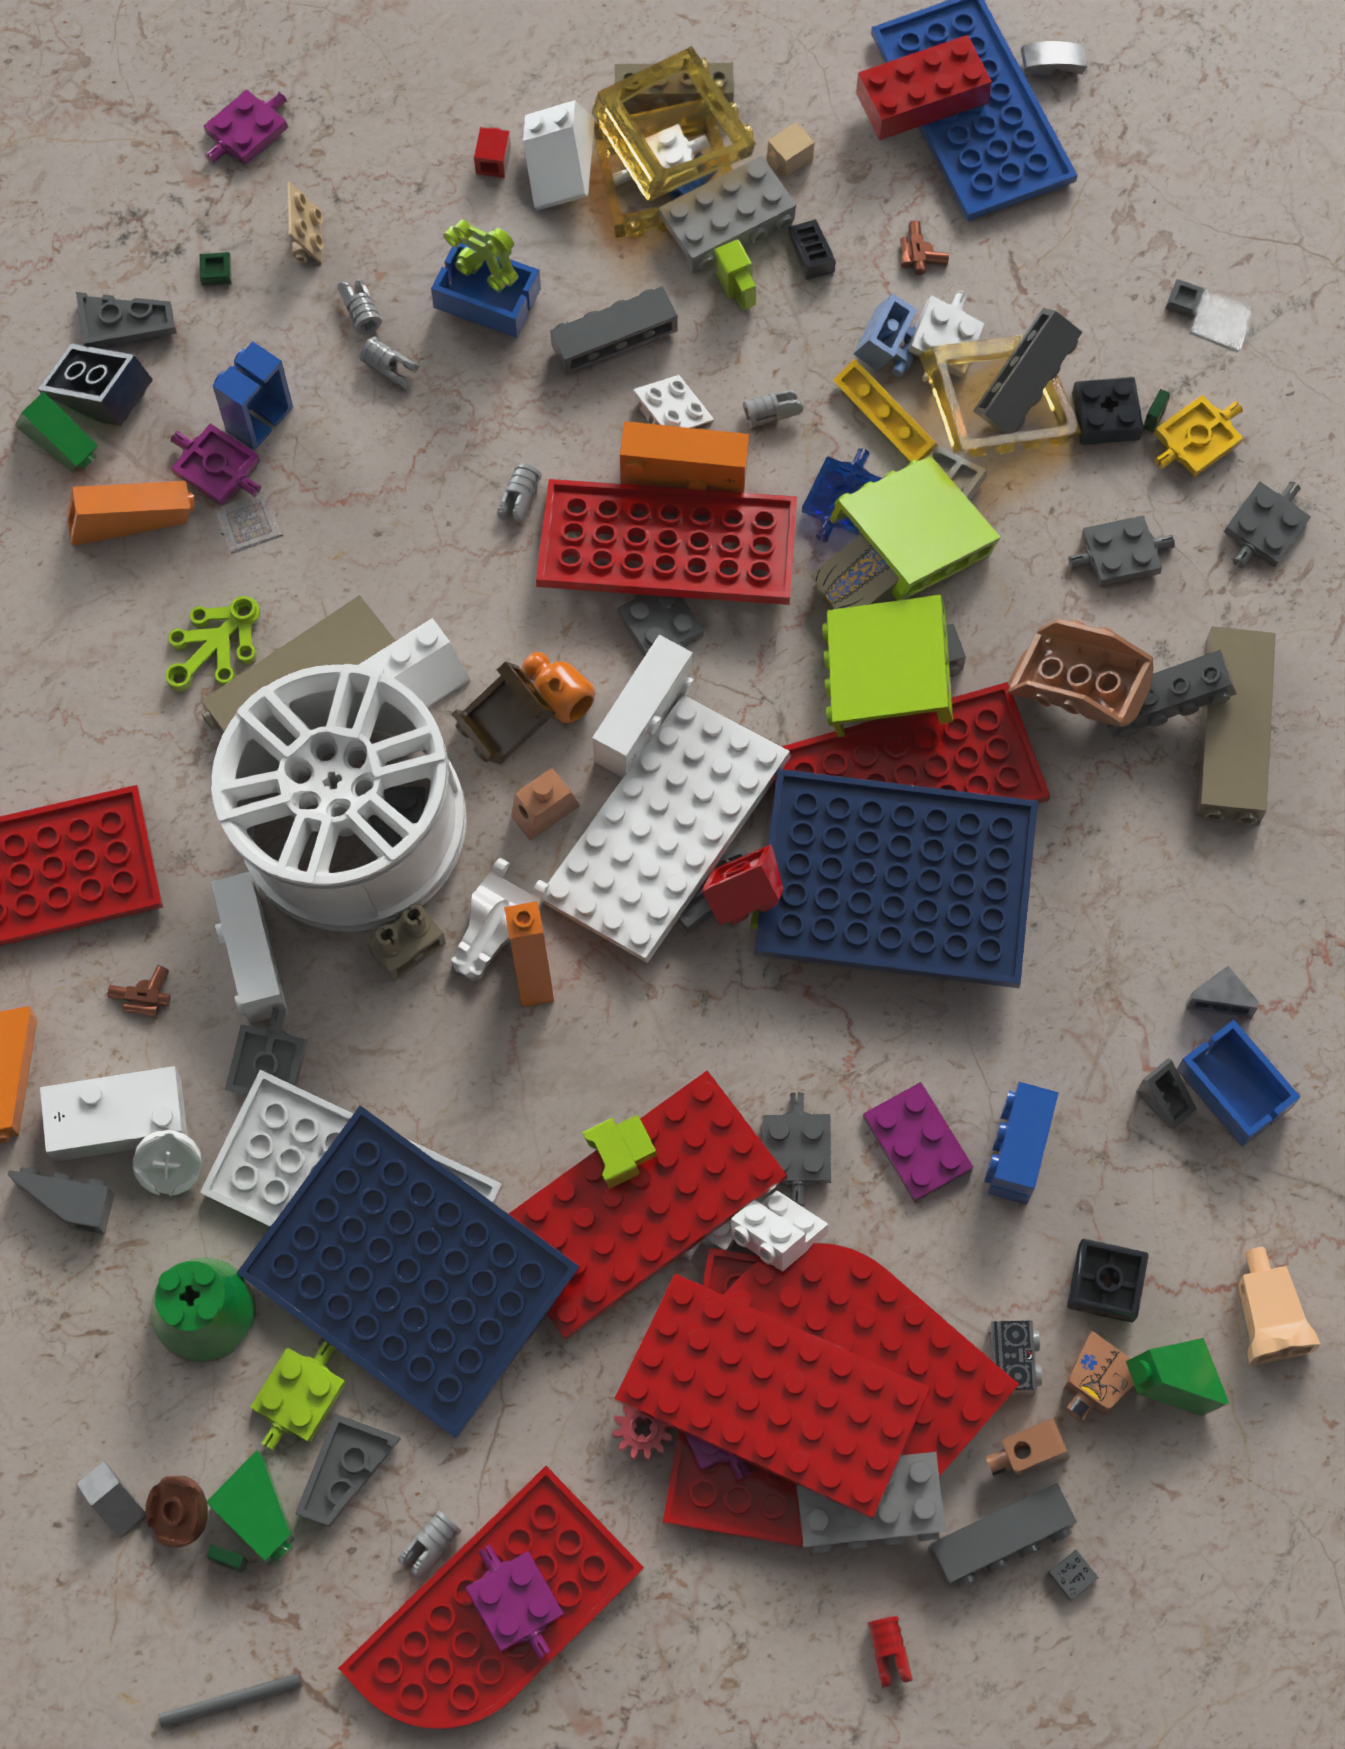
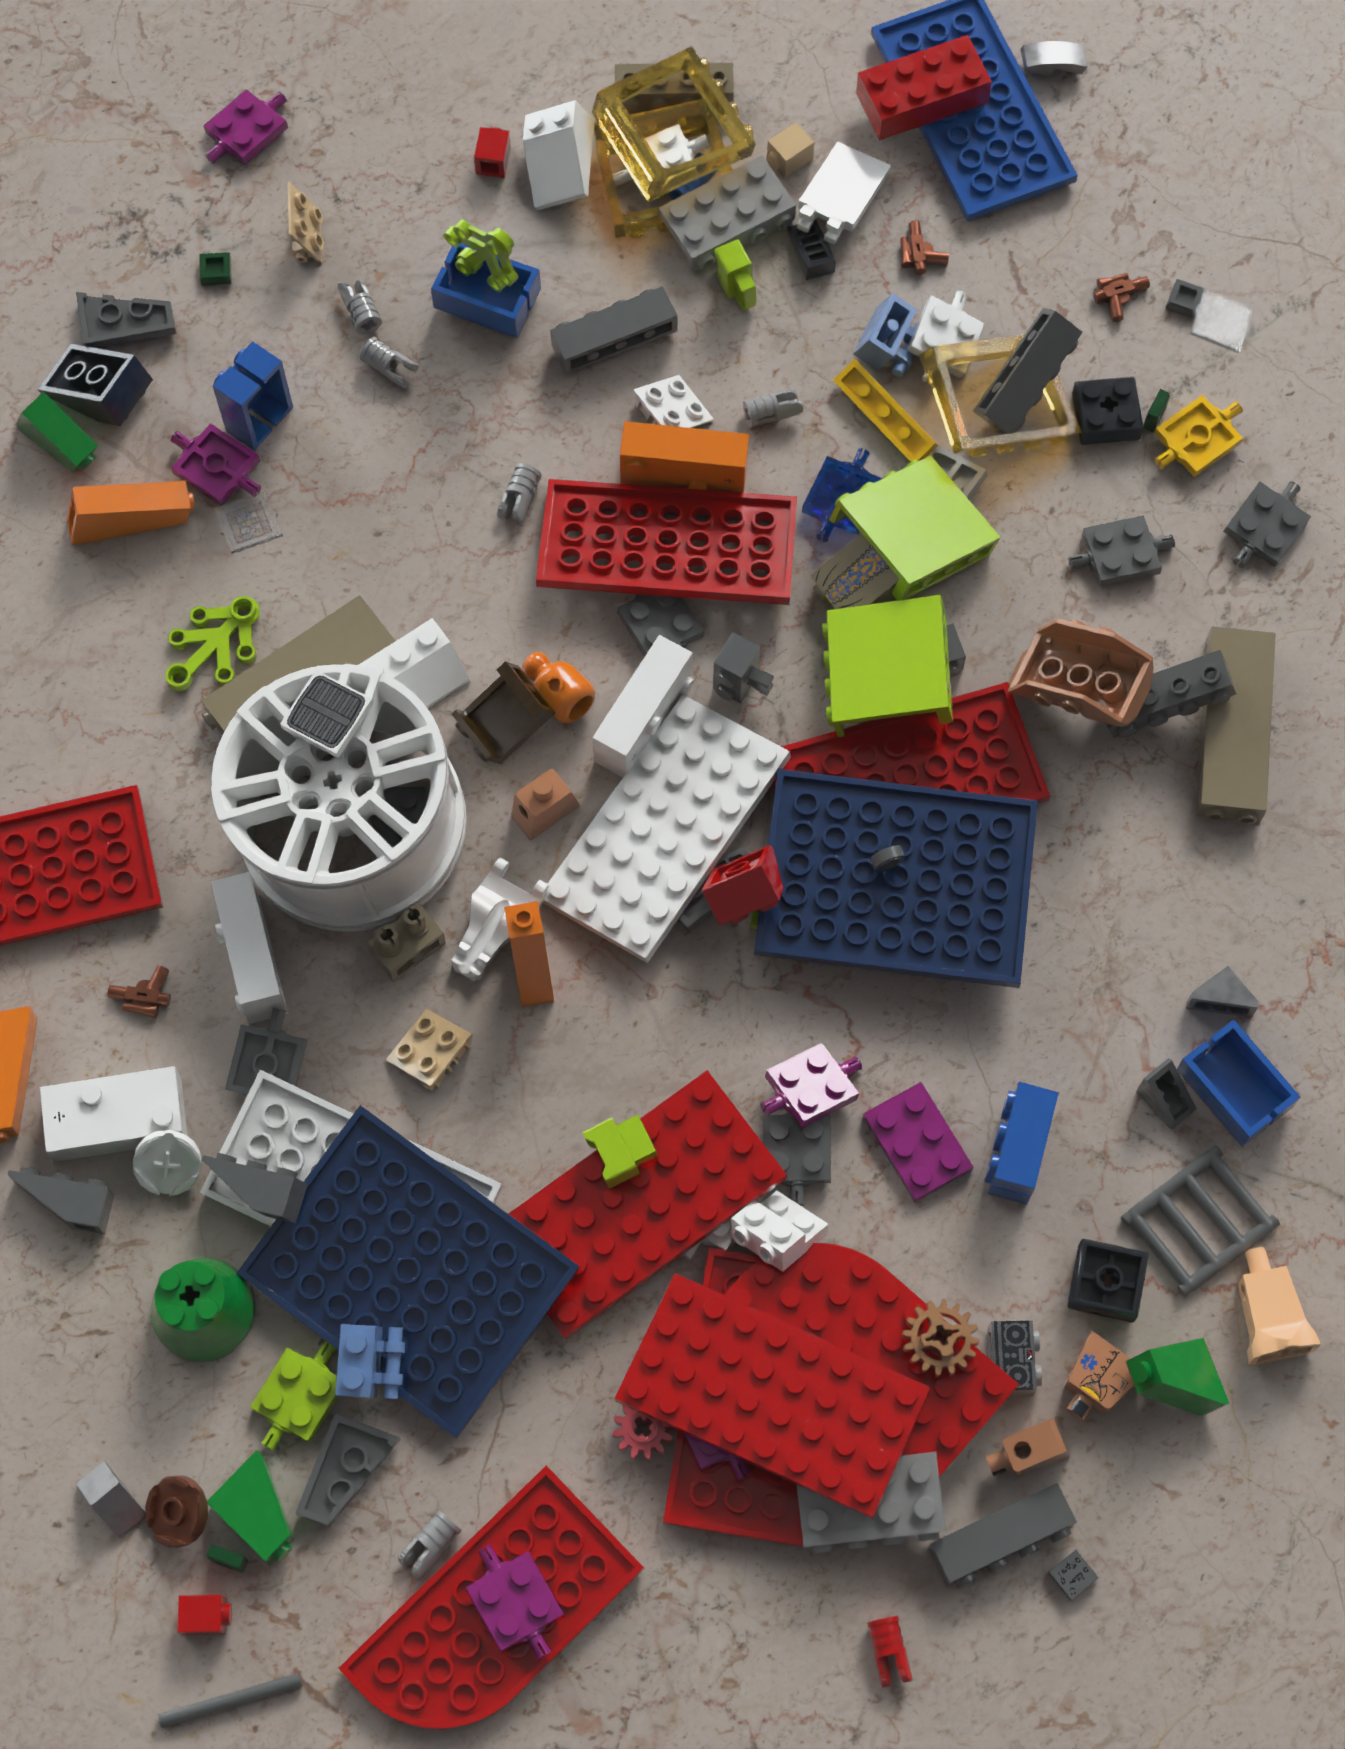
(203, 1615): none -> red brick
(264, 1191): none -> dark grey slope
(327, 713): none -> tile
(360, 1361): none -> medium blue brick
(430, 1049): none -> tan hinge
(739, 669): none -> dark grey brick
(811, 1085): none -> plate
(842, 191): none -> white tile
(887, 858): none -> dark grey tile
(944, 1352): none -> medium nougat gear
(1117, 291): none -> copper piece
(1213, 1263): none -> dark grey bar

